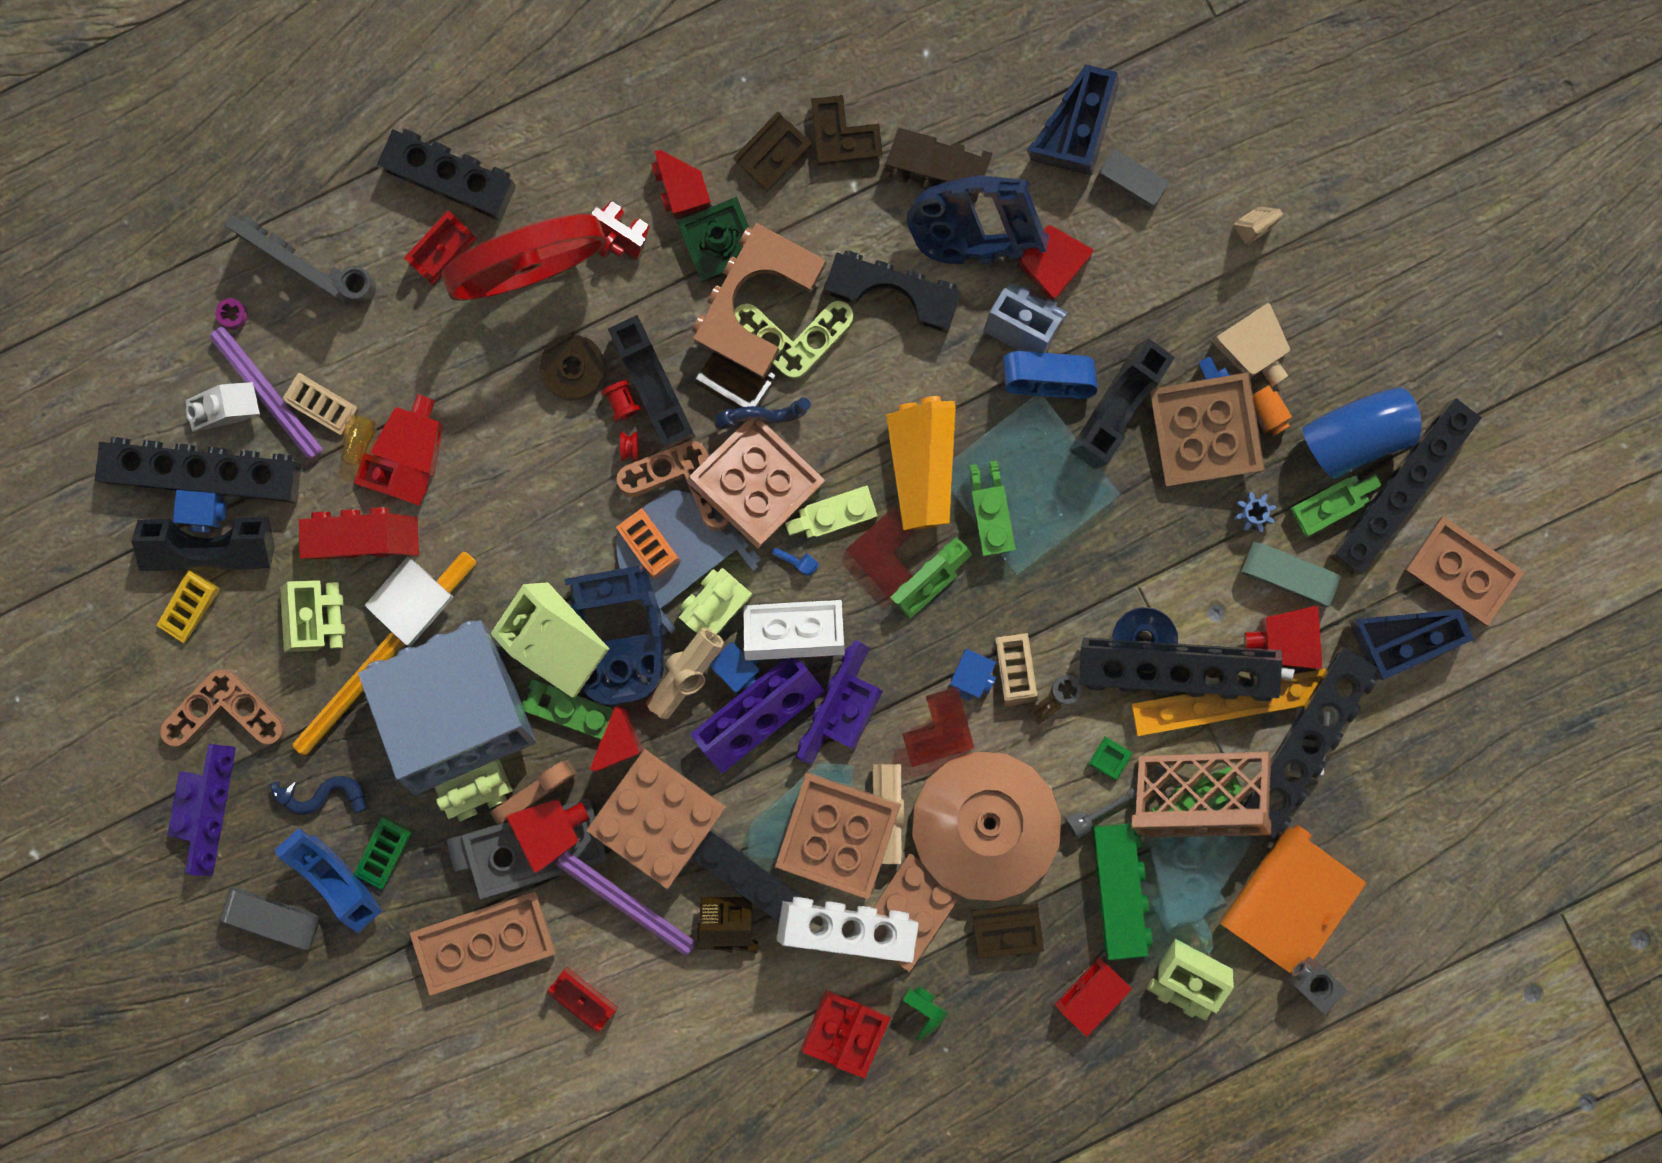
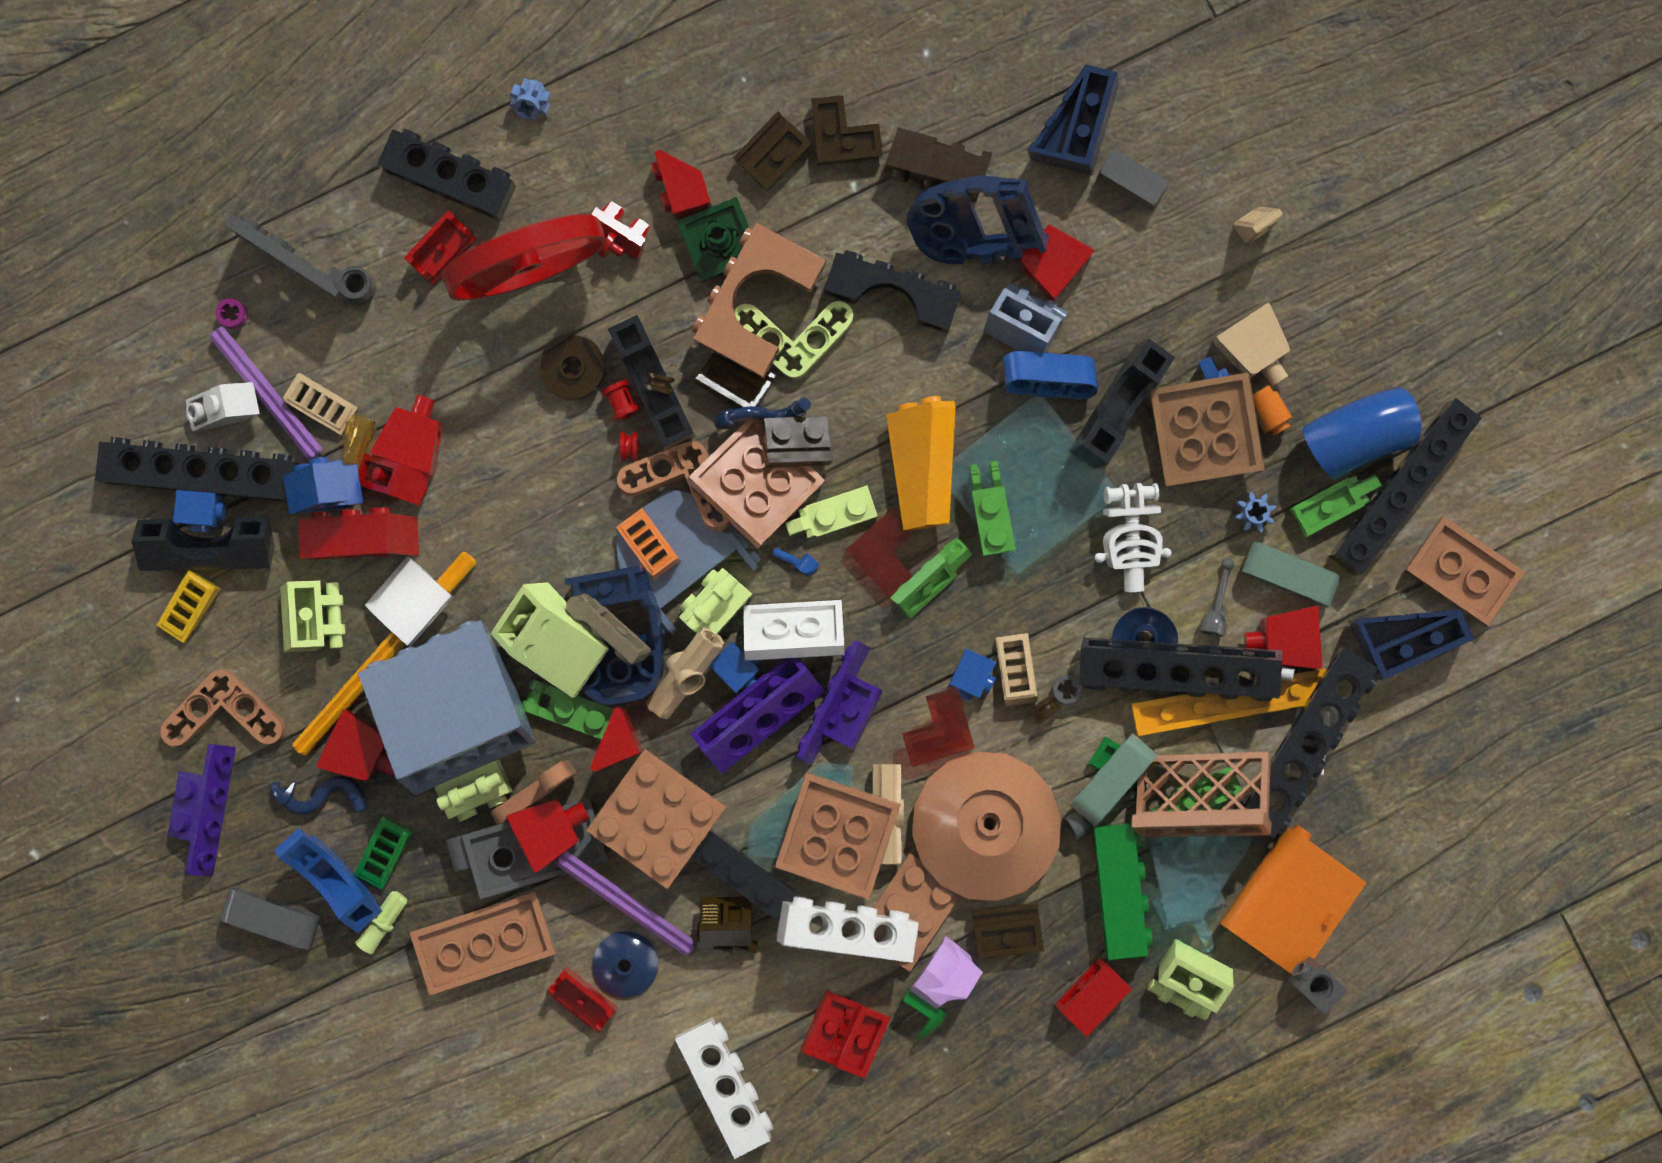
(322, 486): none -> blue brick
(355, 749): none -> red torso
(382, 923): none -> yellowish green axle
(529, 99): none -> medium blue gear
(608, 628): none -> dark tan hinge
(637, 951): none -> dark blue dish
(658, 383): none -> dark brown bush
(739, 1137): none -> white brick
(796, 441): none -> plate
(946, 975): none -> lavender slope
(1113, 779): none -> sand green beam
(1133, 566): none -> white torso
(1214, 622): none -> dark grey hinge

